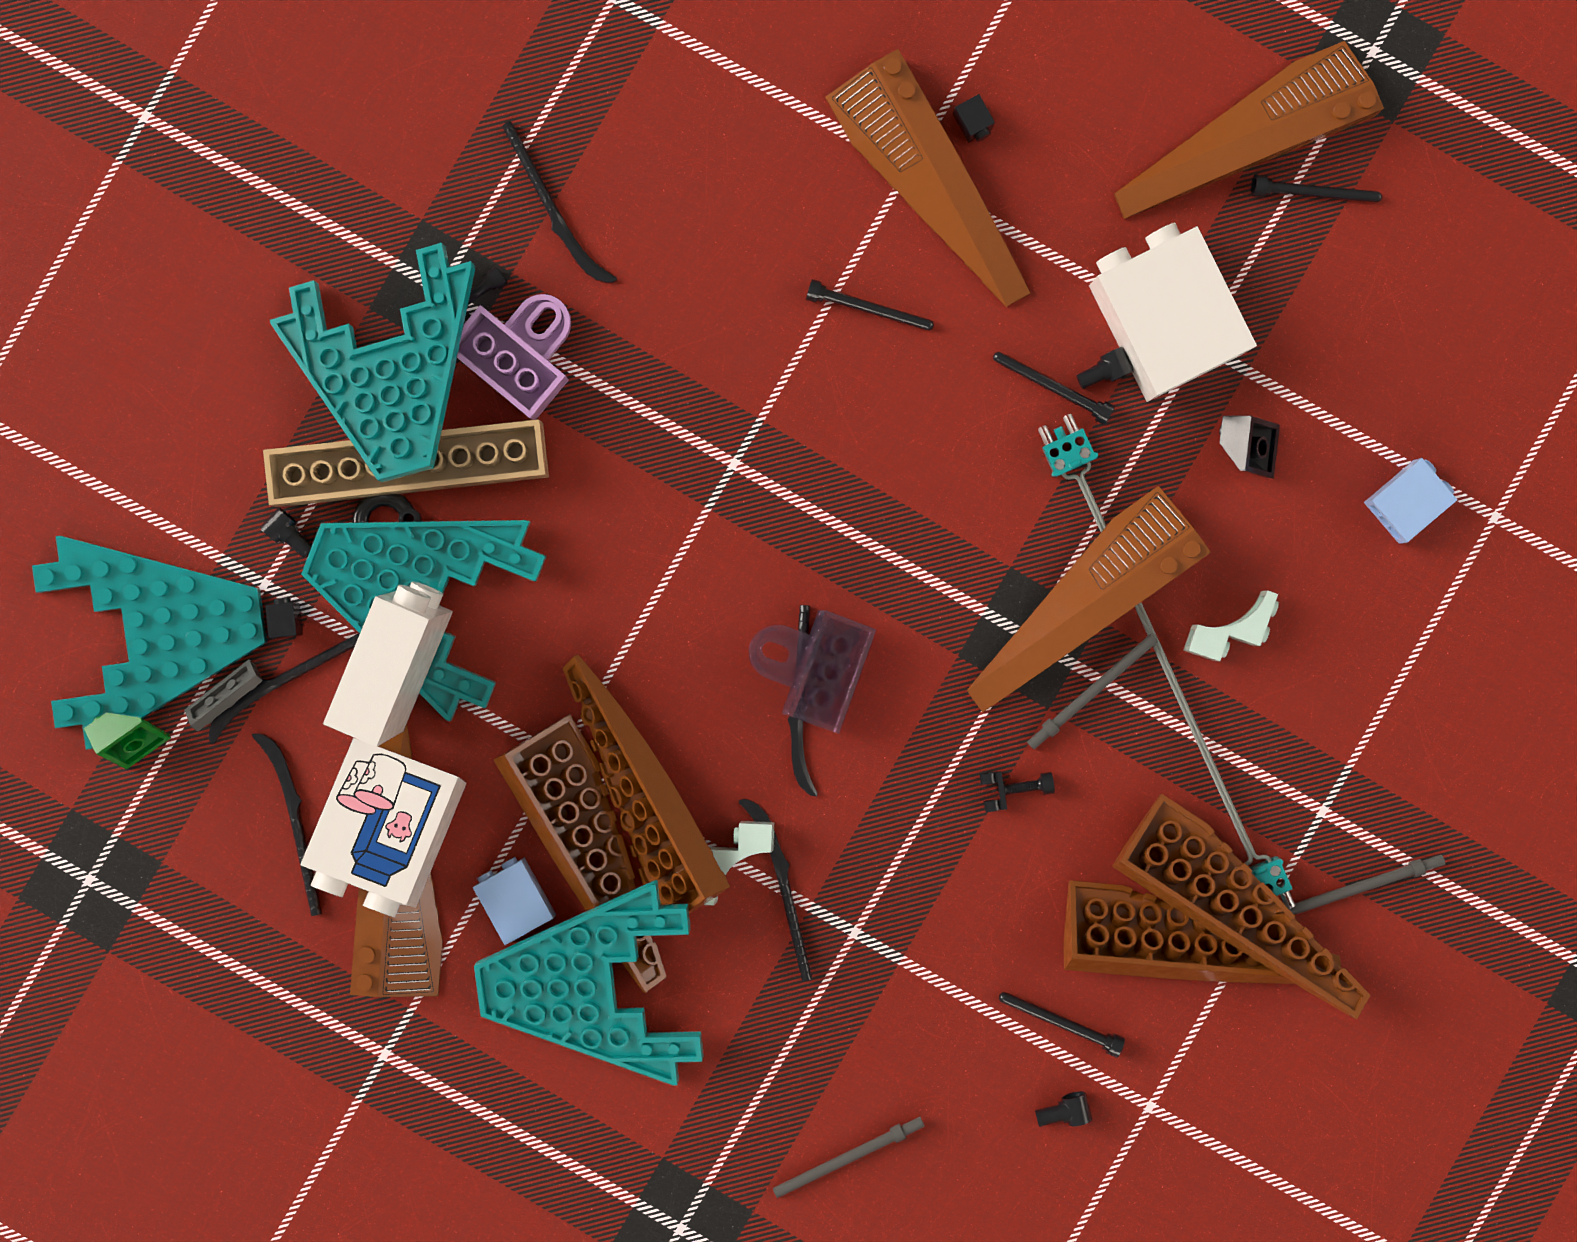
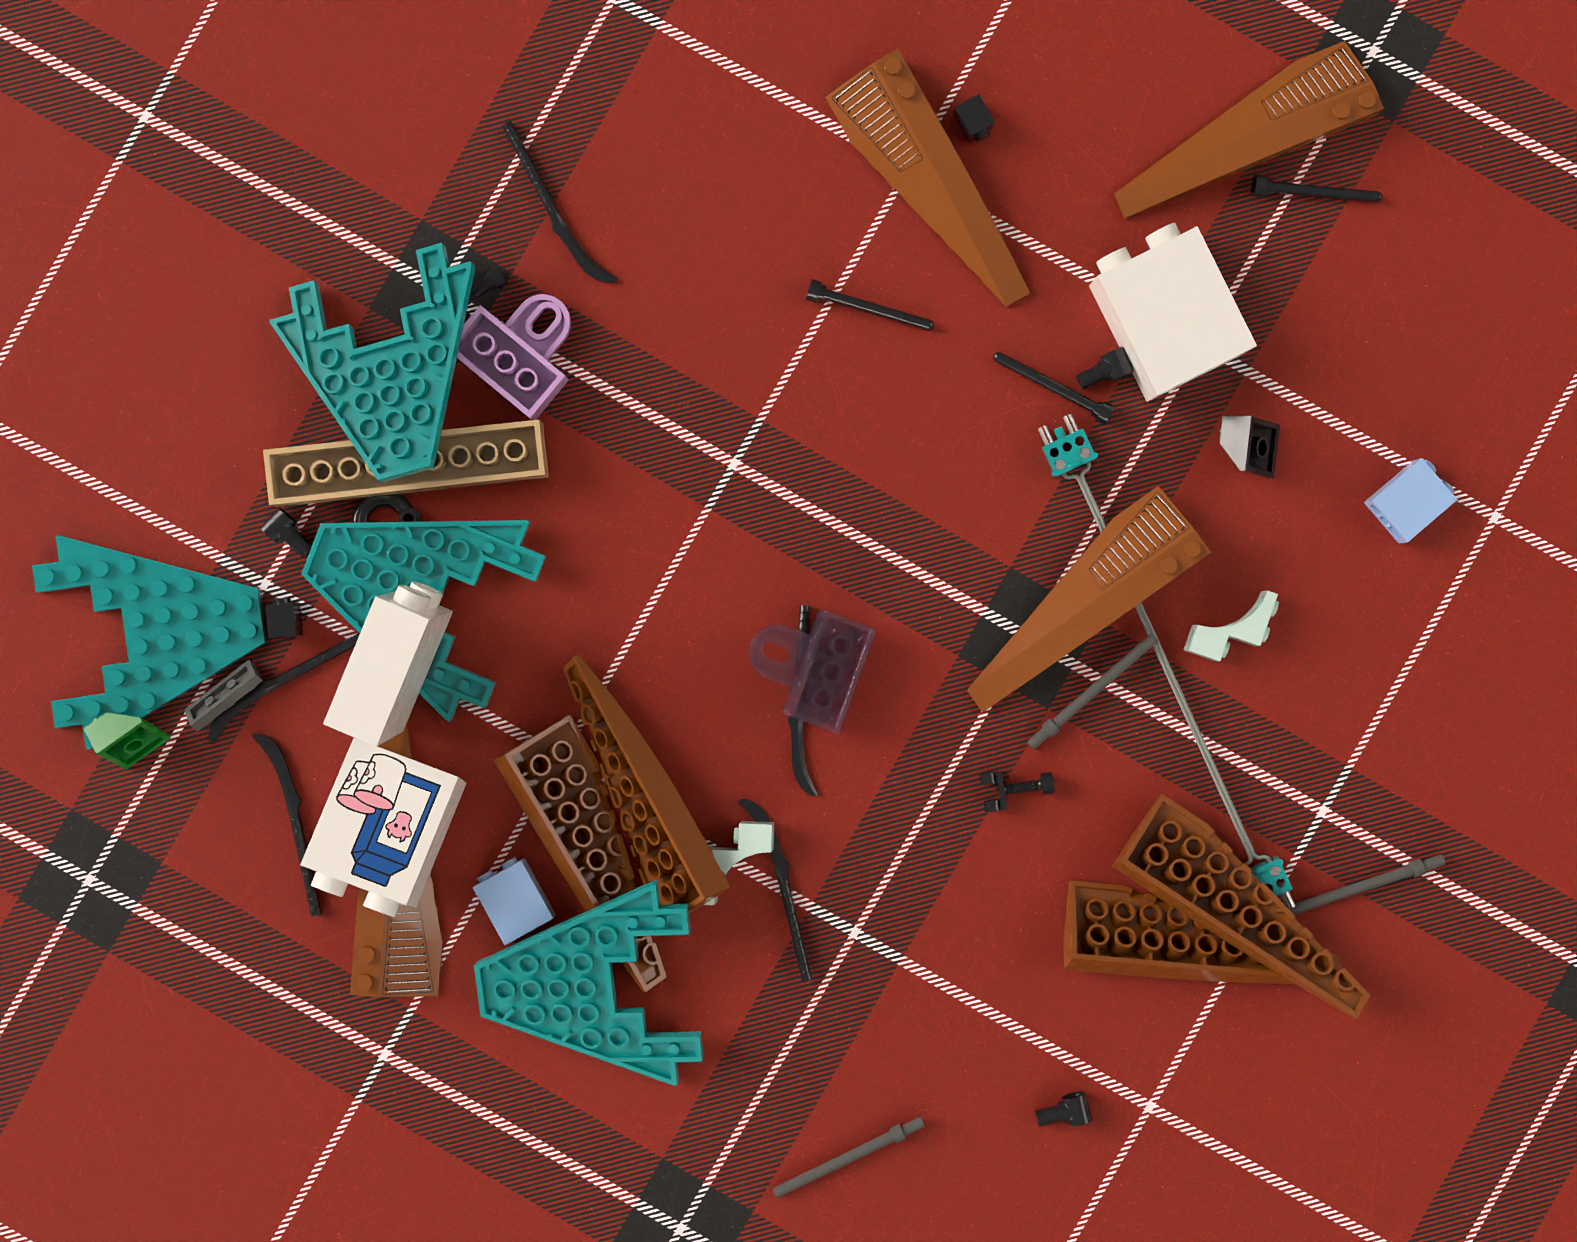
(1111, 1043): black piece -> none

